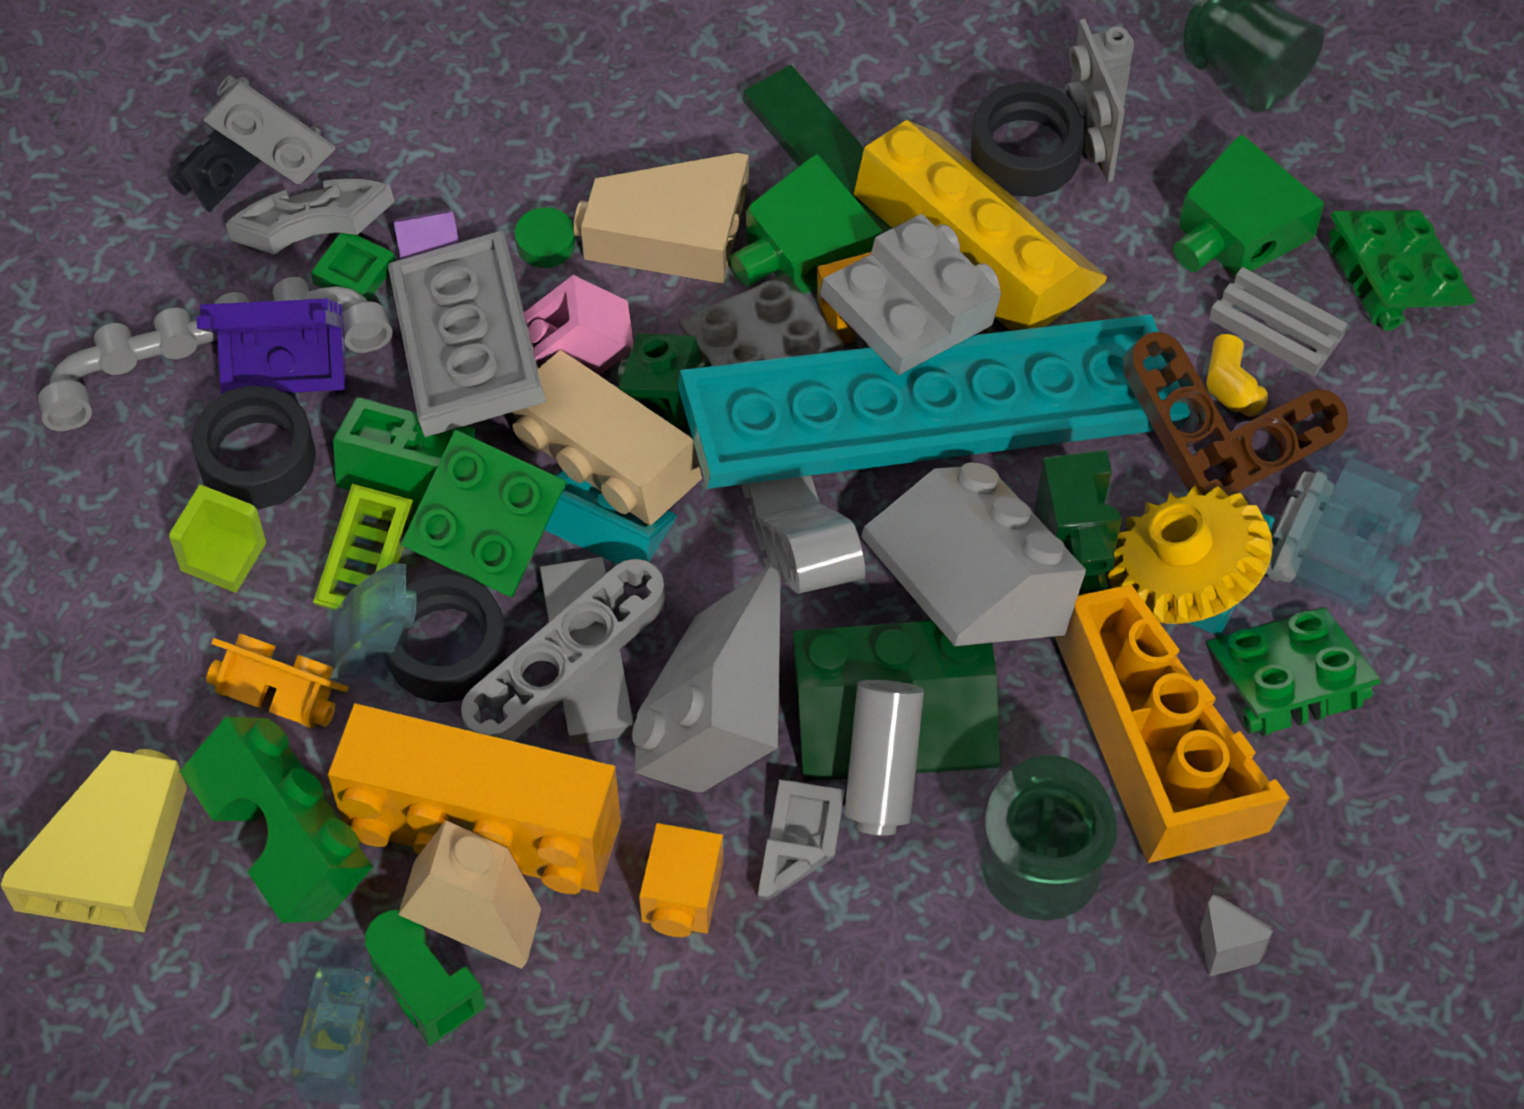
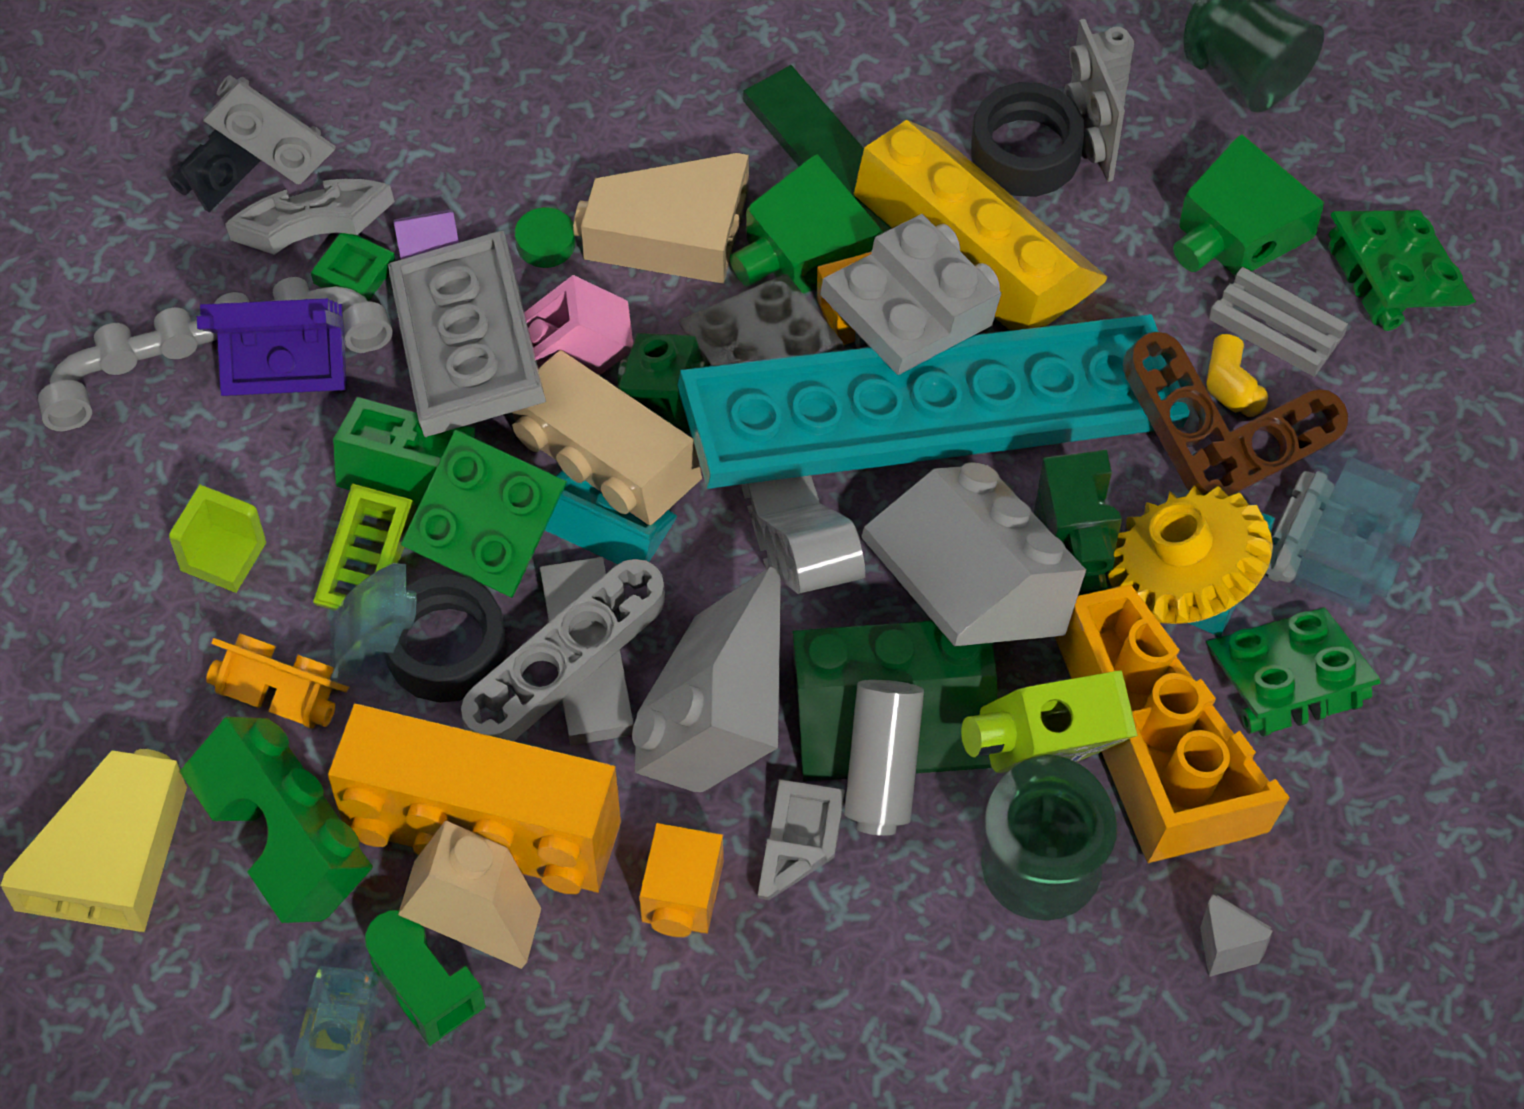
(249, 406): black tyre -> none
(1039, 721): none -> lime torso

